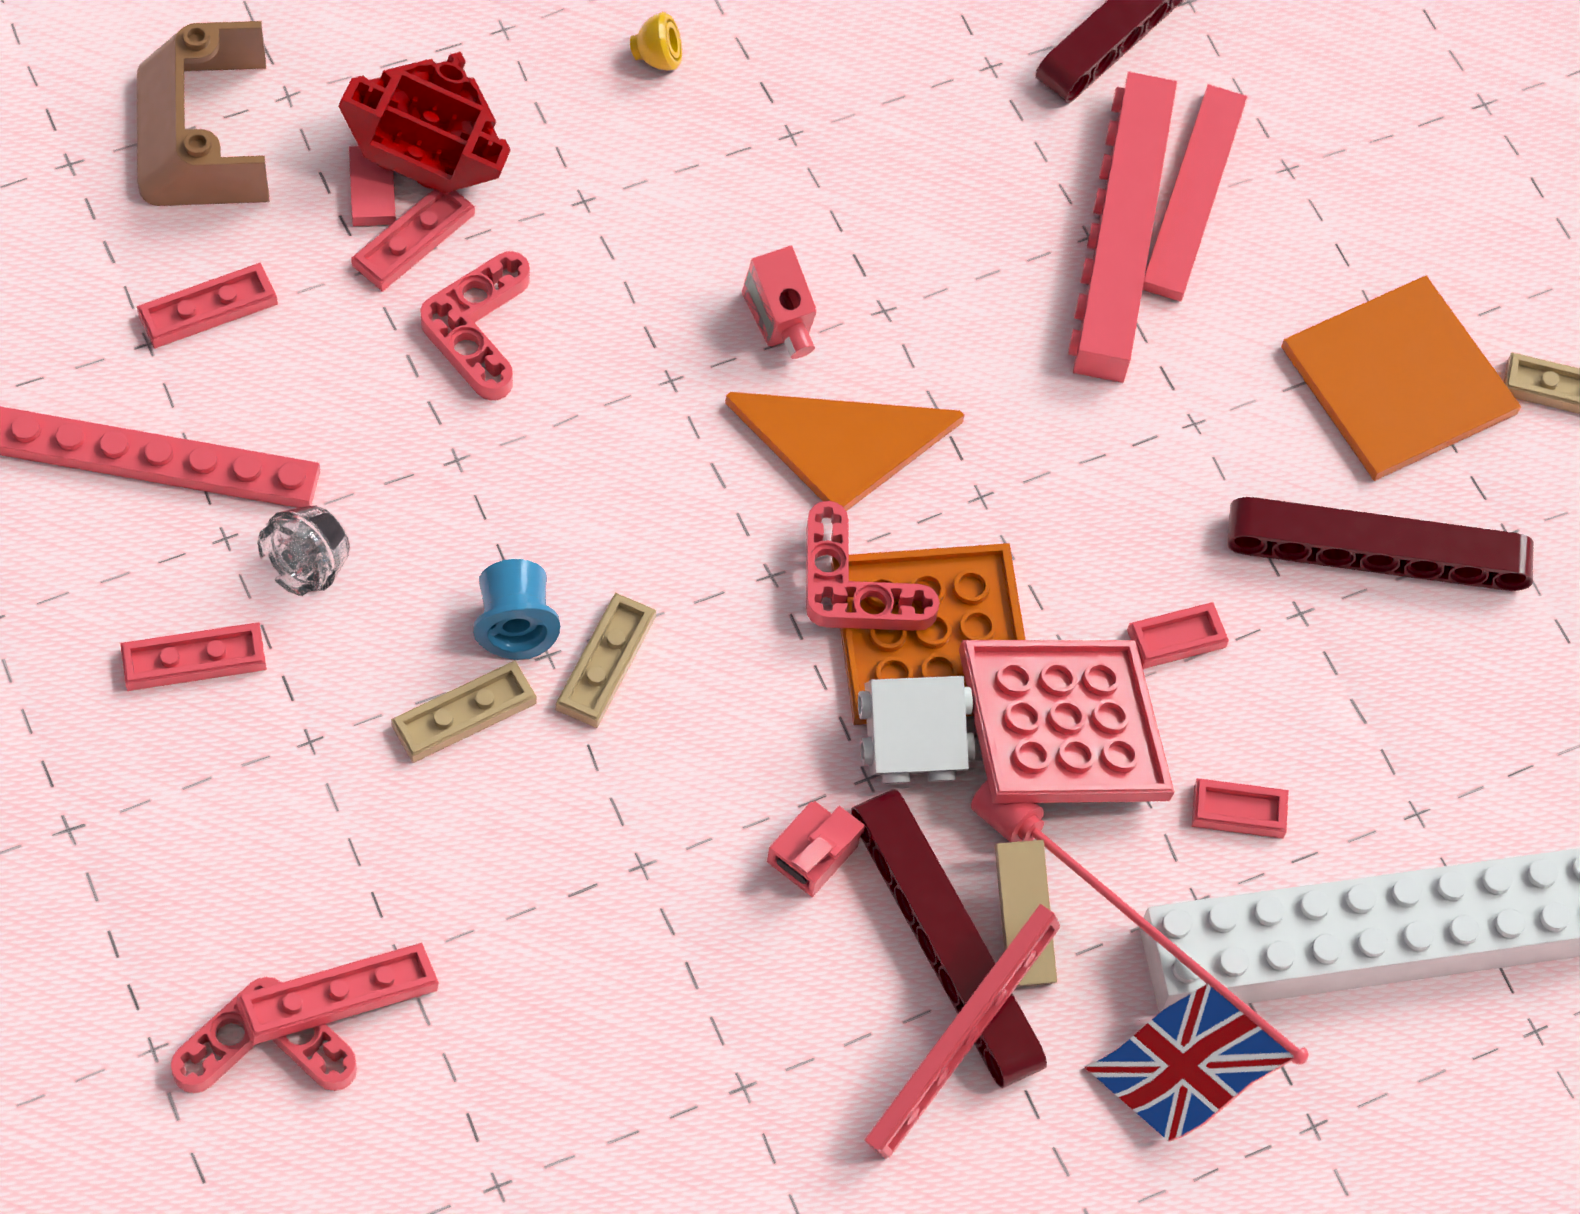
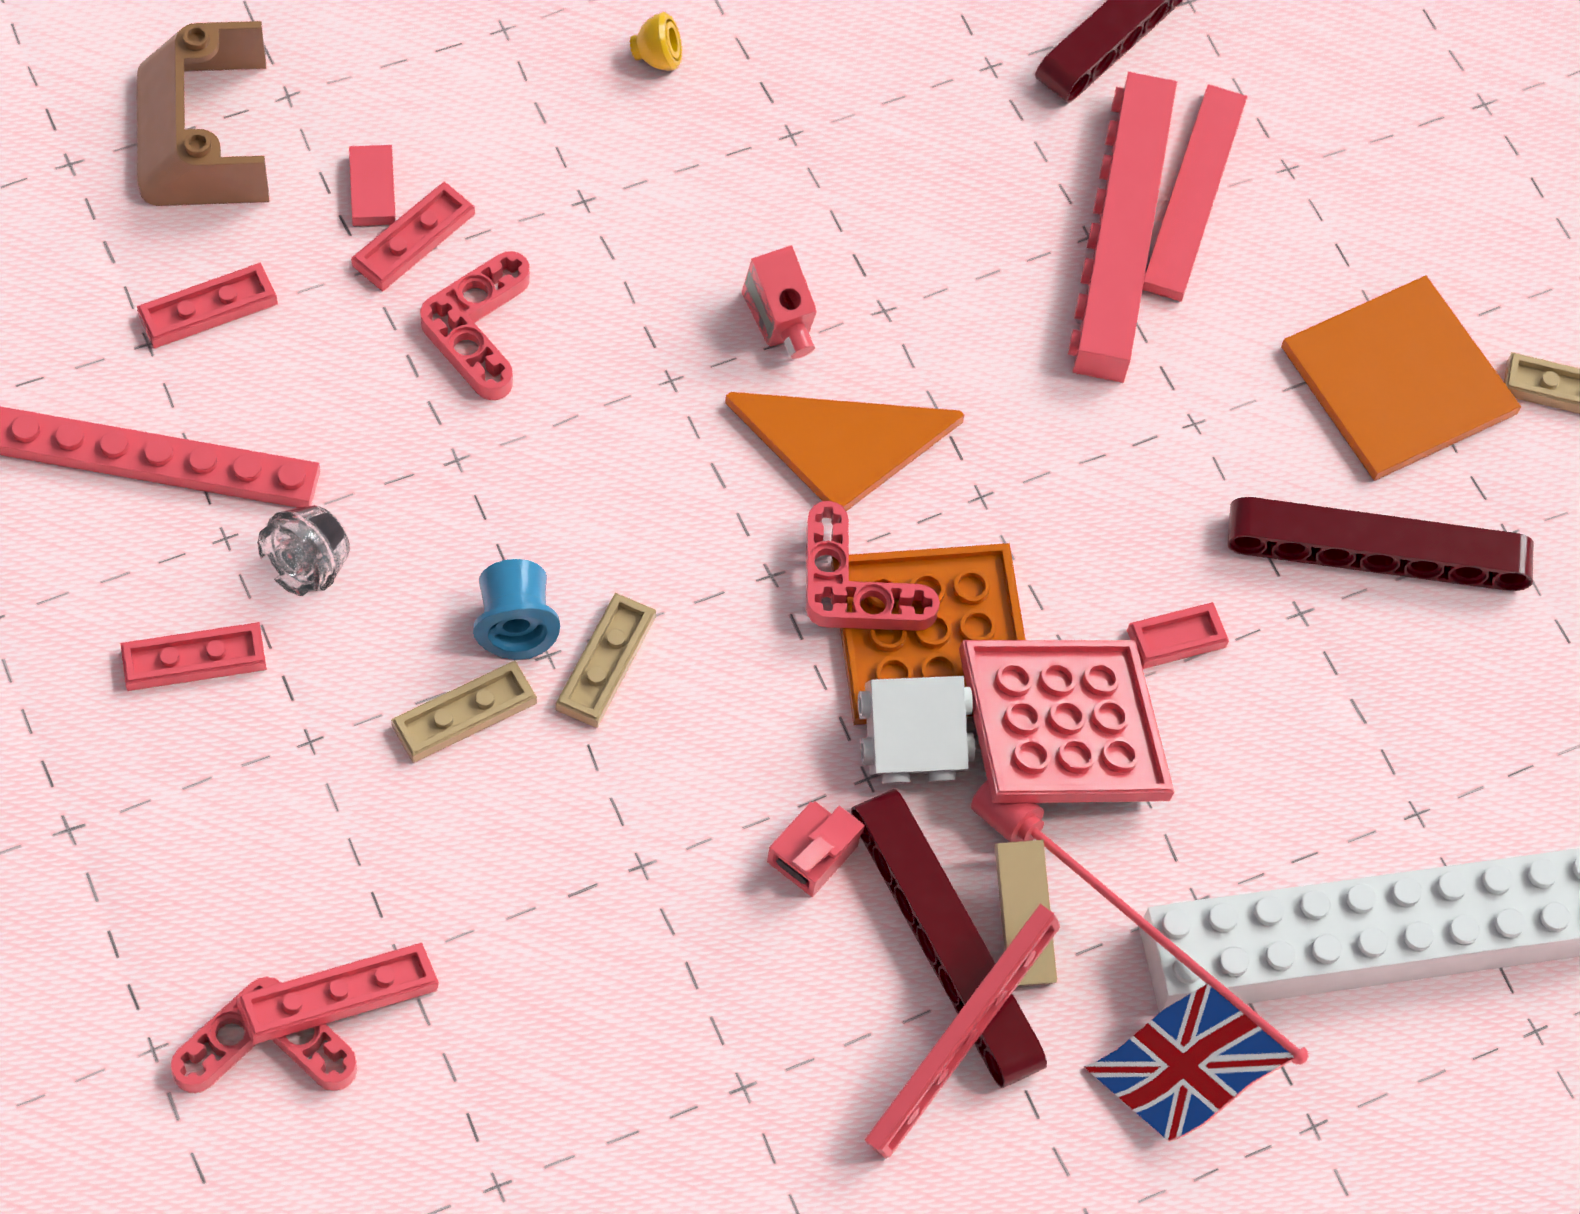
(426, 124): red wedge -> none
(1240, 808): coral tile -> none

